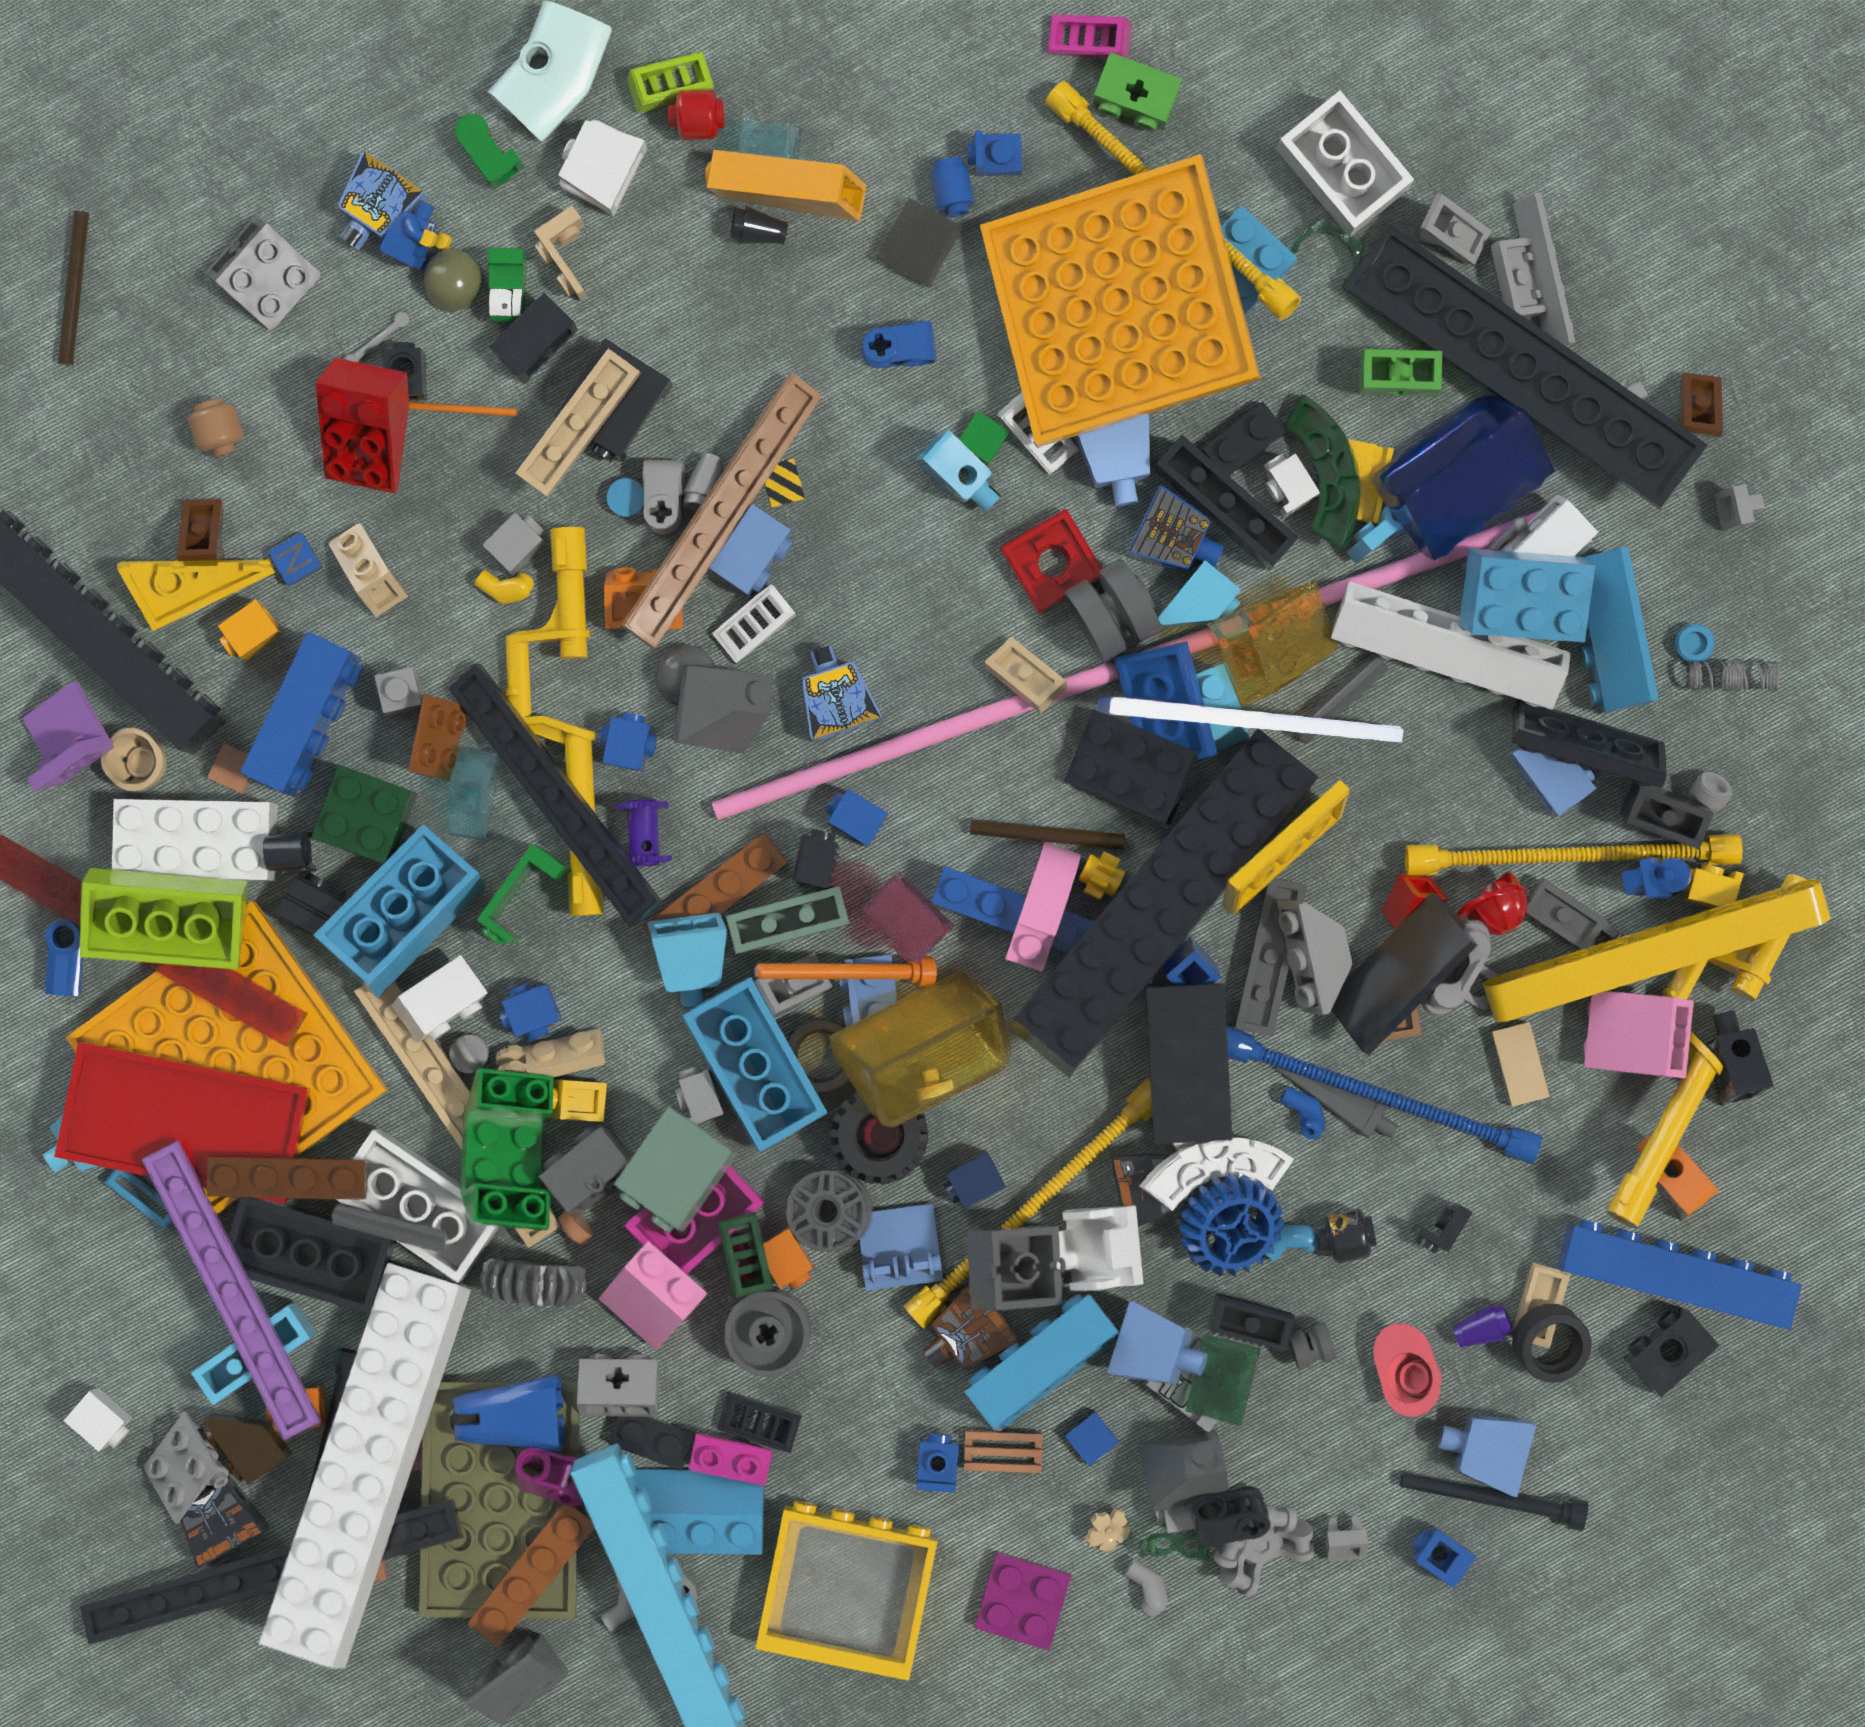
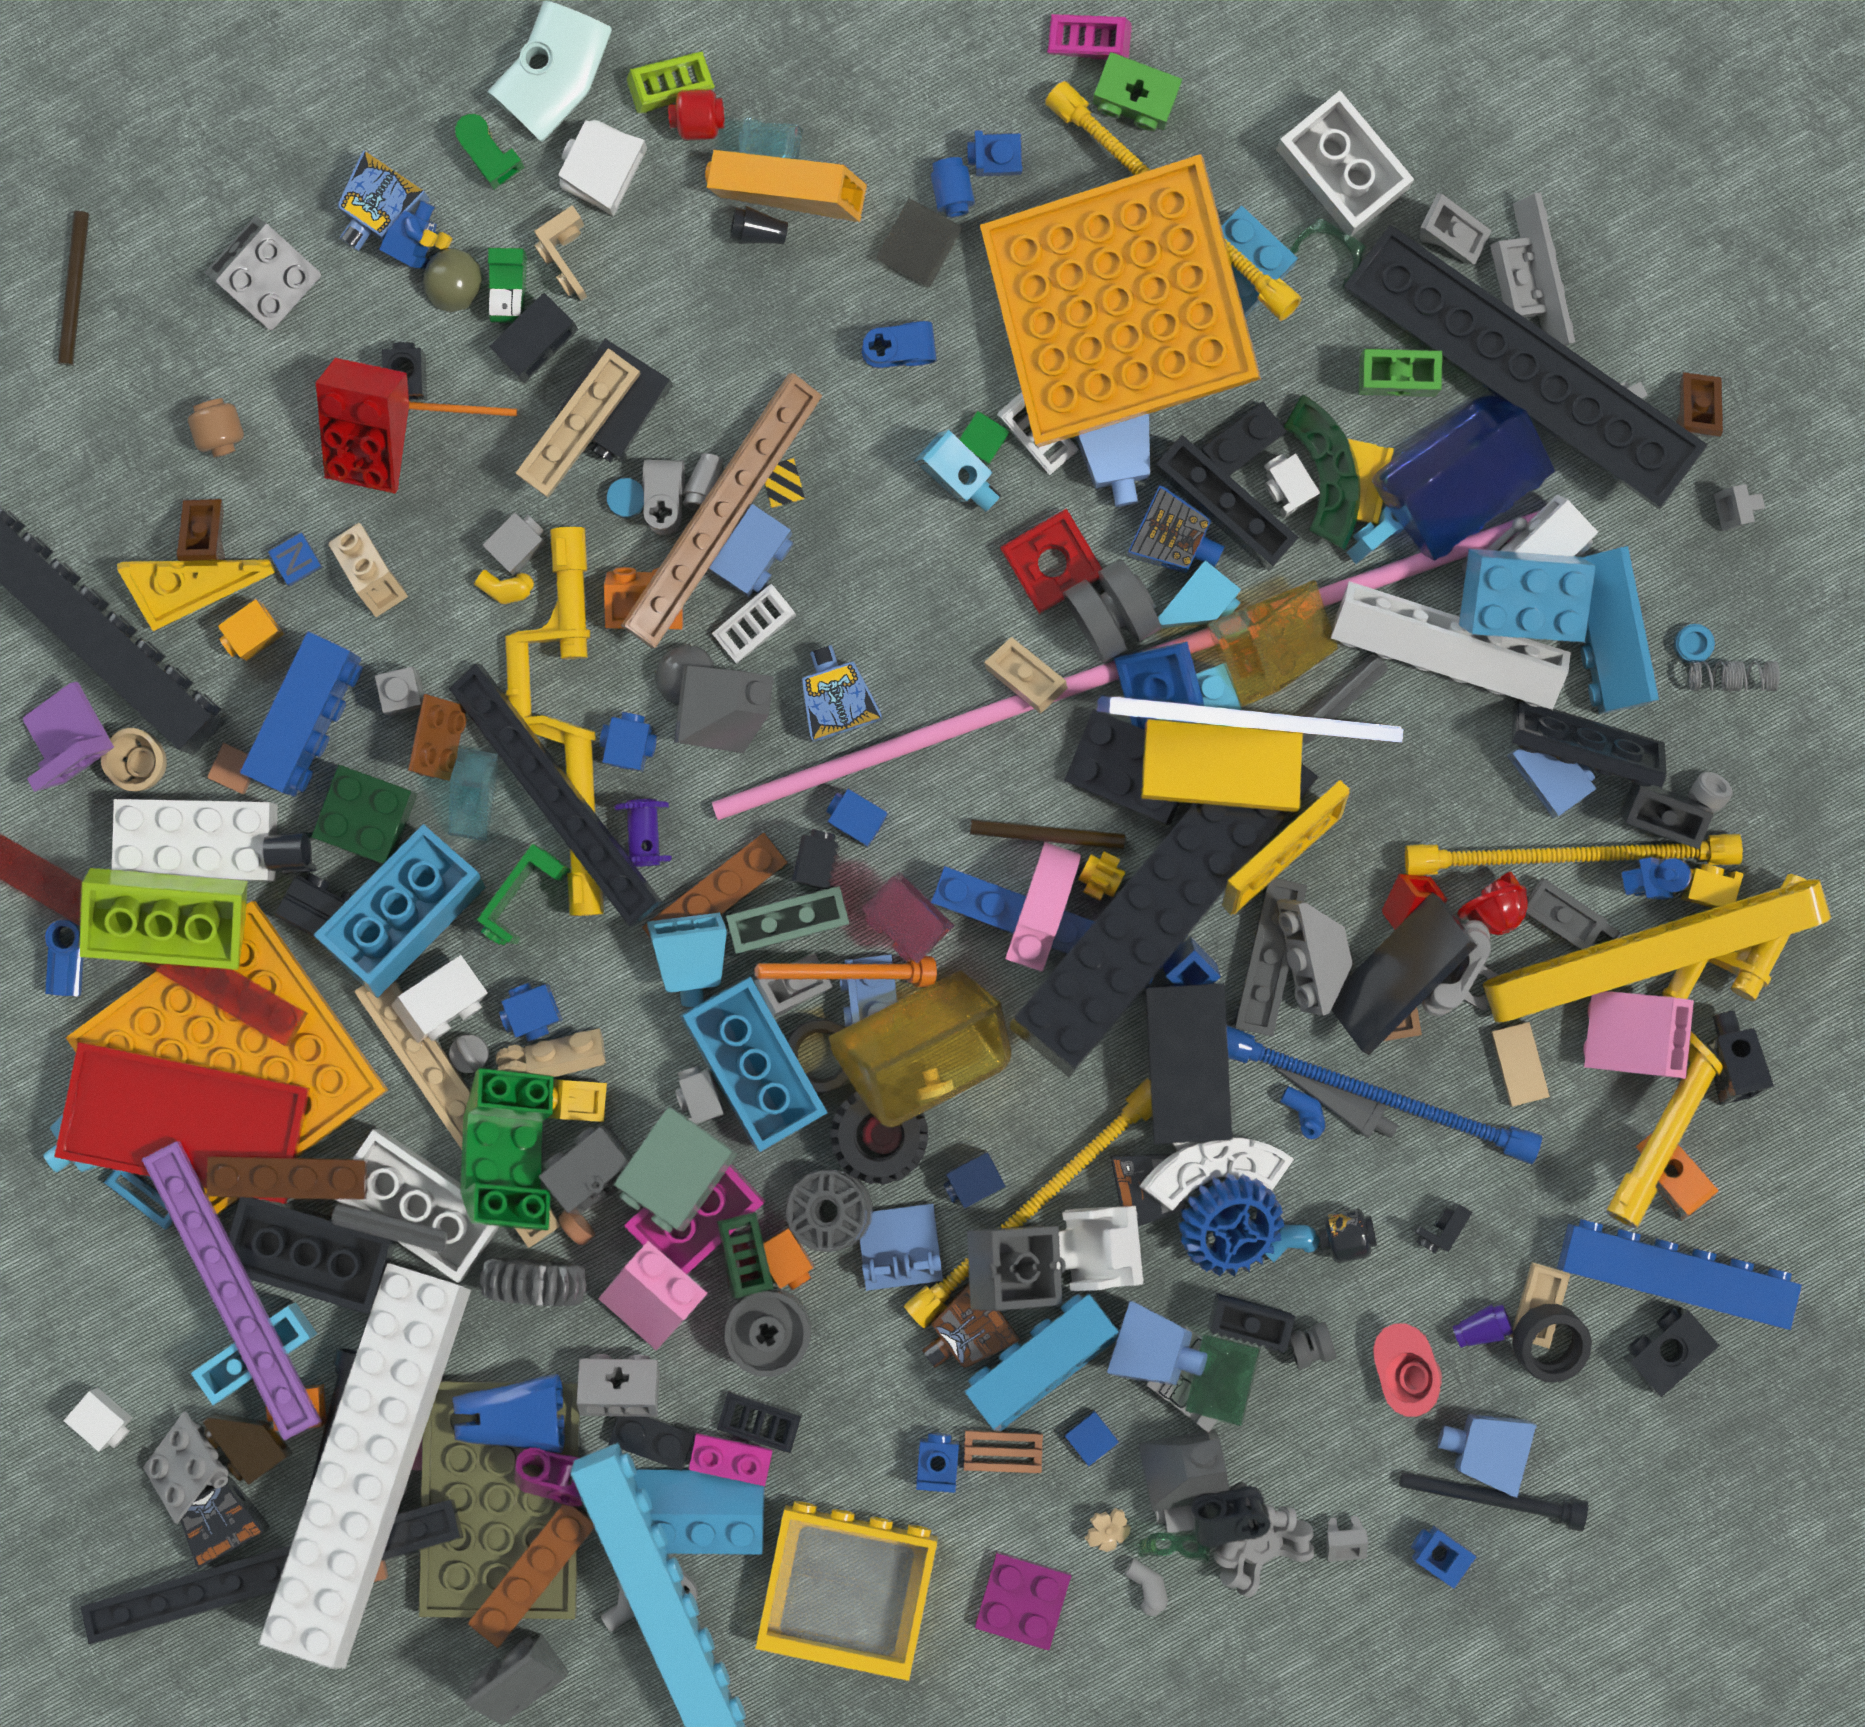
(400, 321): light grey hinge -> none
(1222, 765): none -> yellow tile

